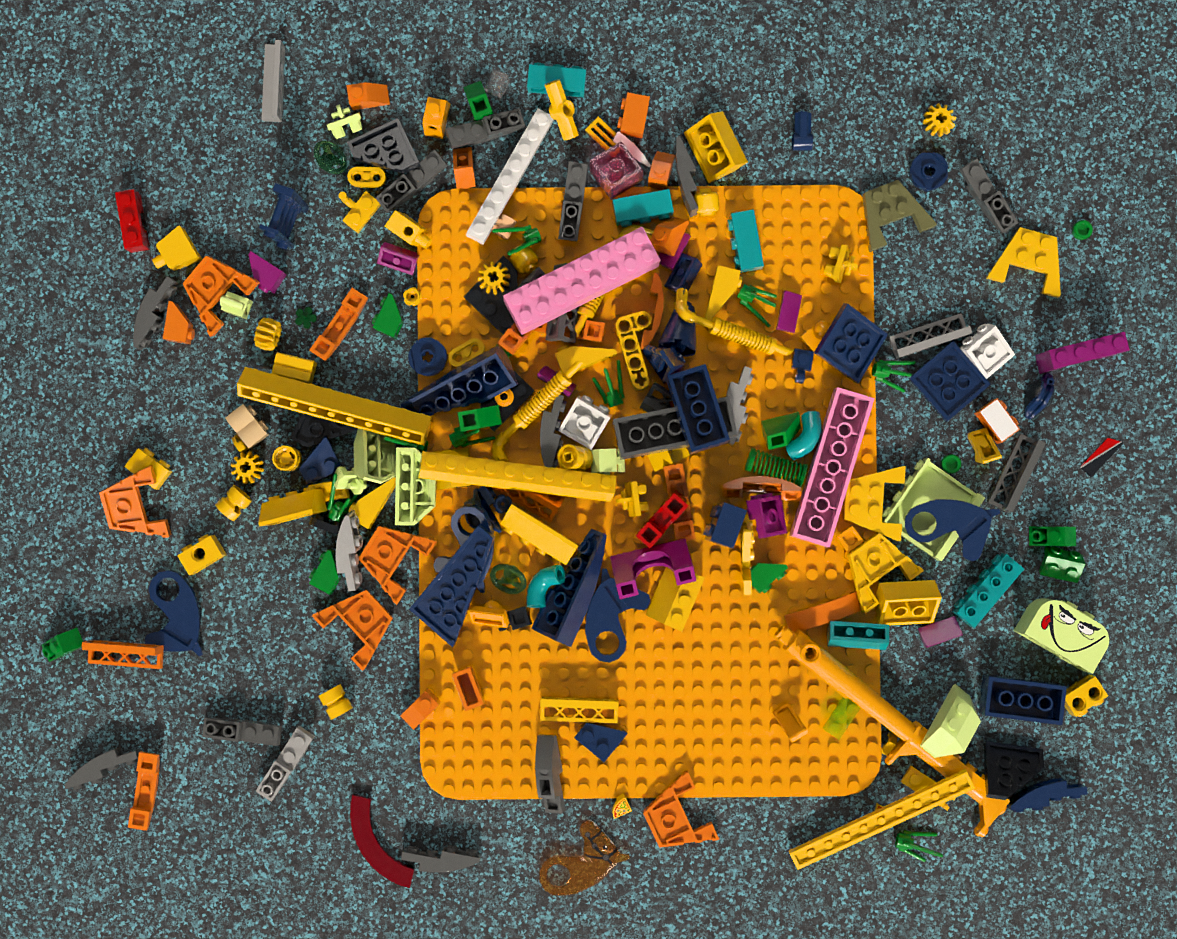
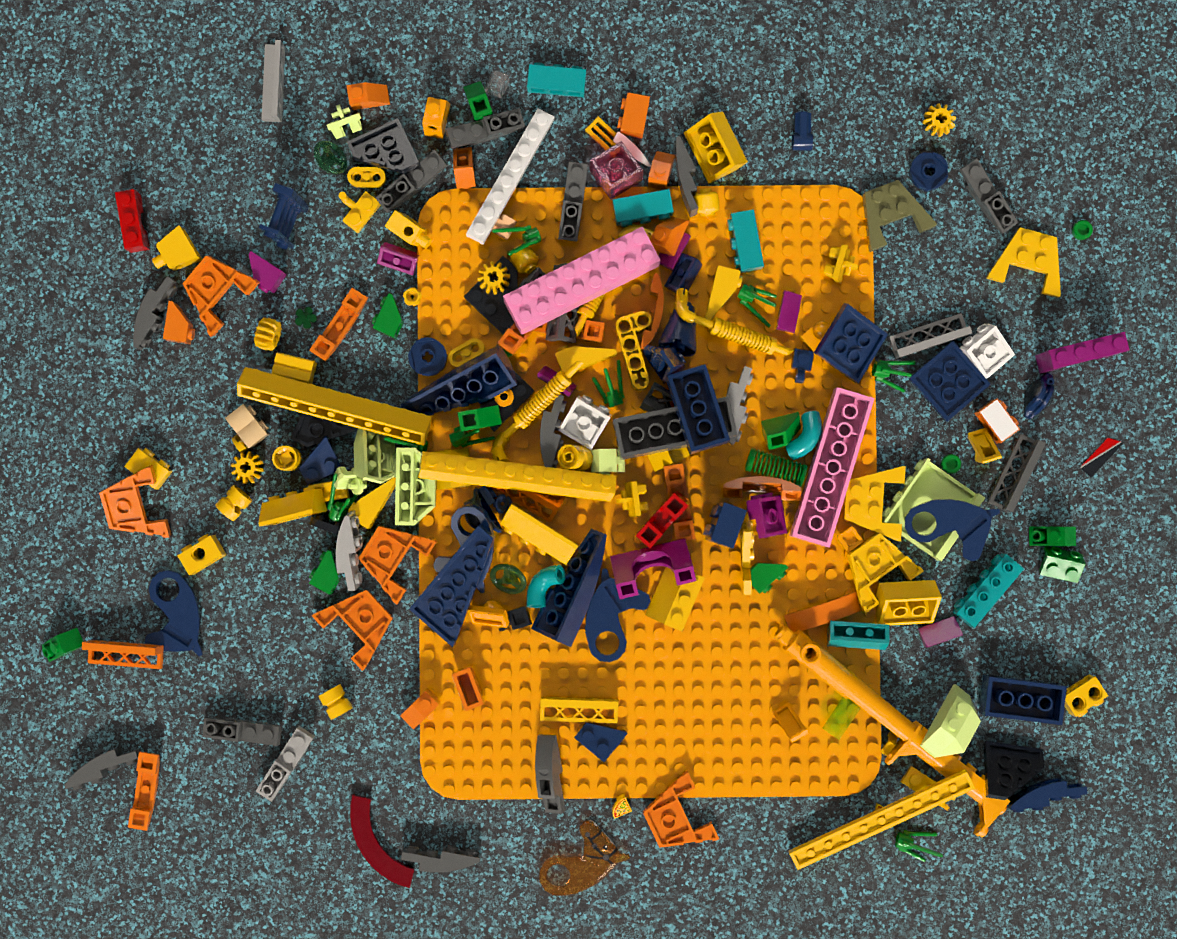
(236, 305): yellowish green brick -> none
(561, 109): yellow piece -> none
(1065, 632): yellowish green brick -> none

